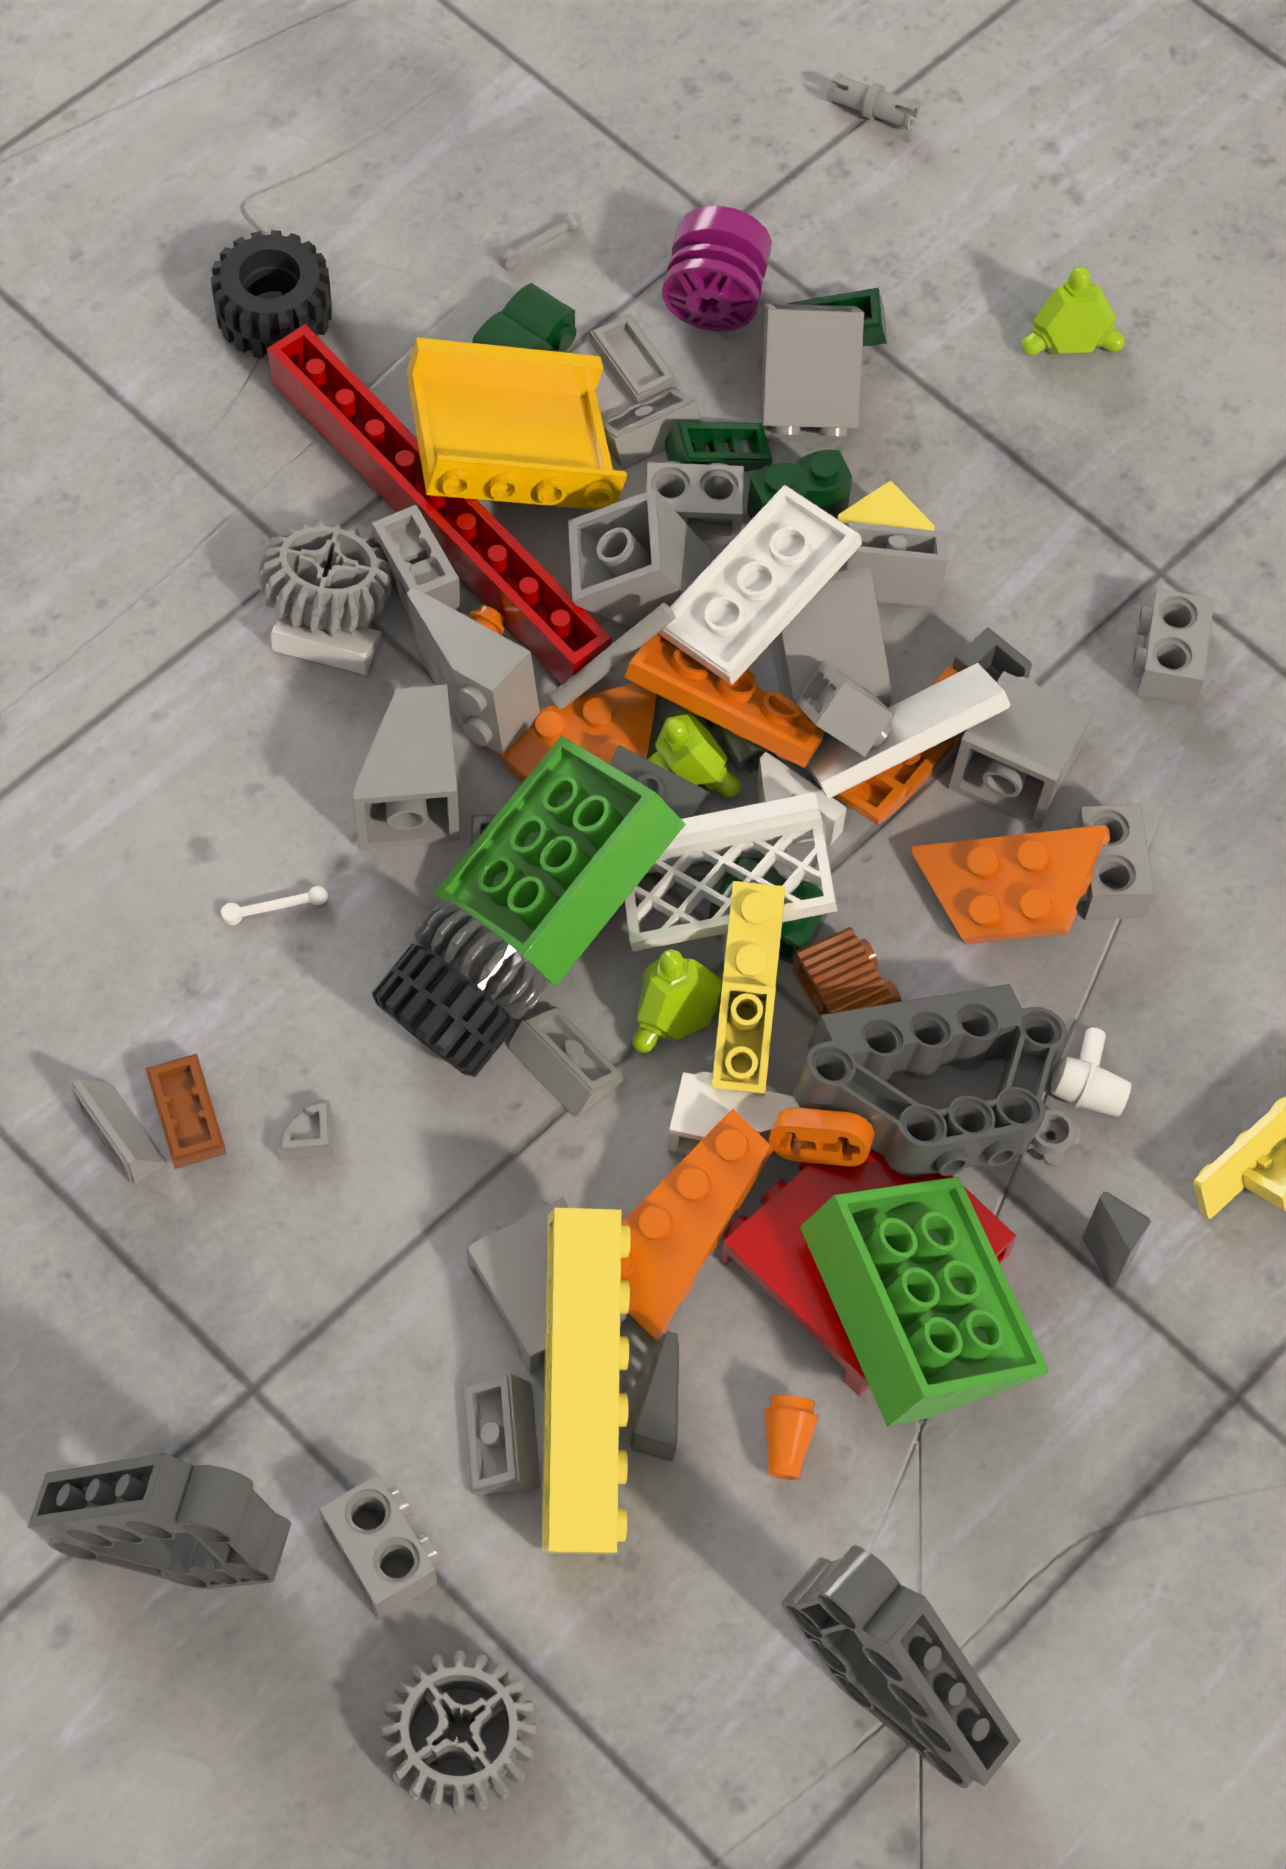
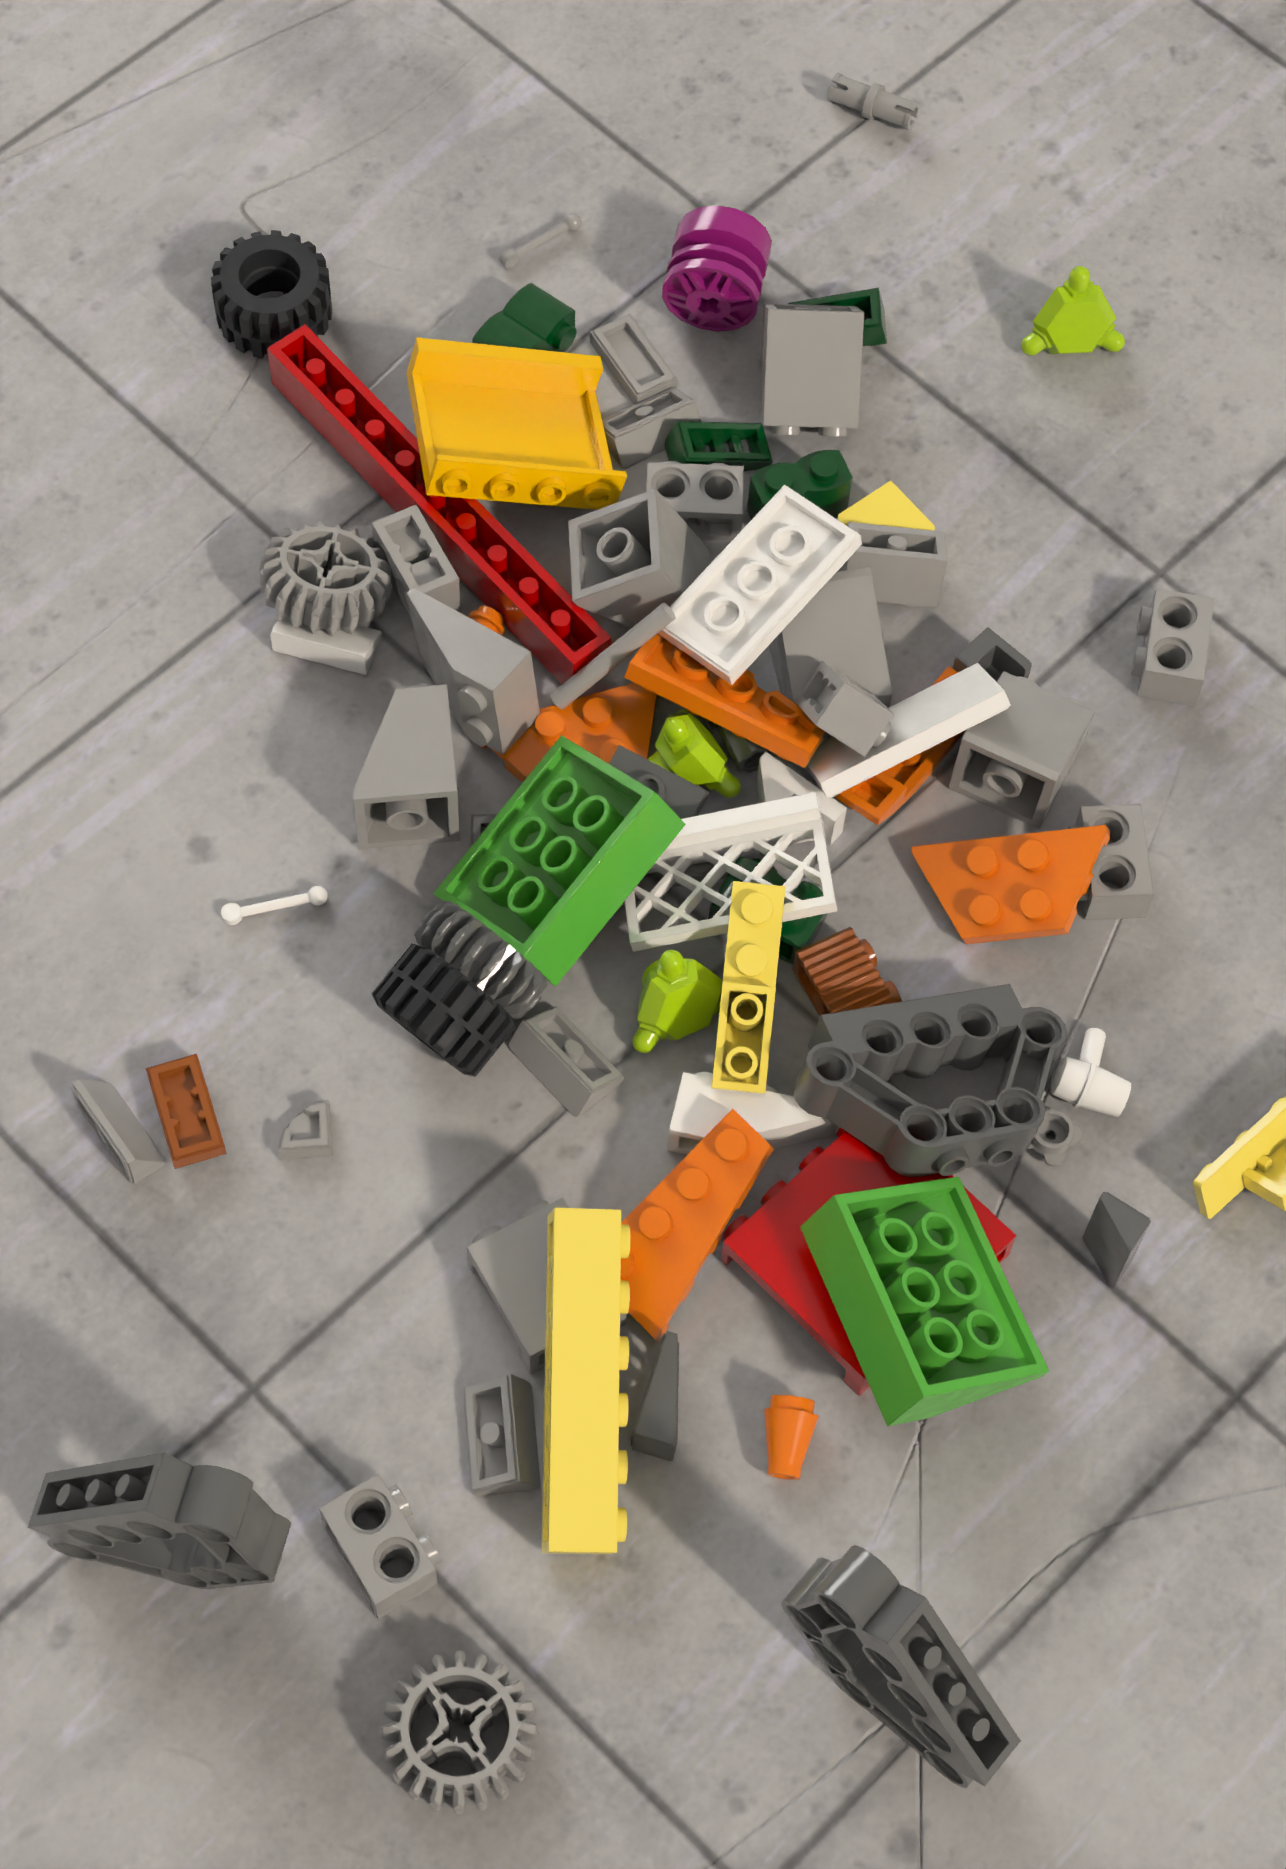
(822, 1136): orange beam -> none

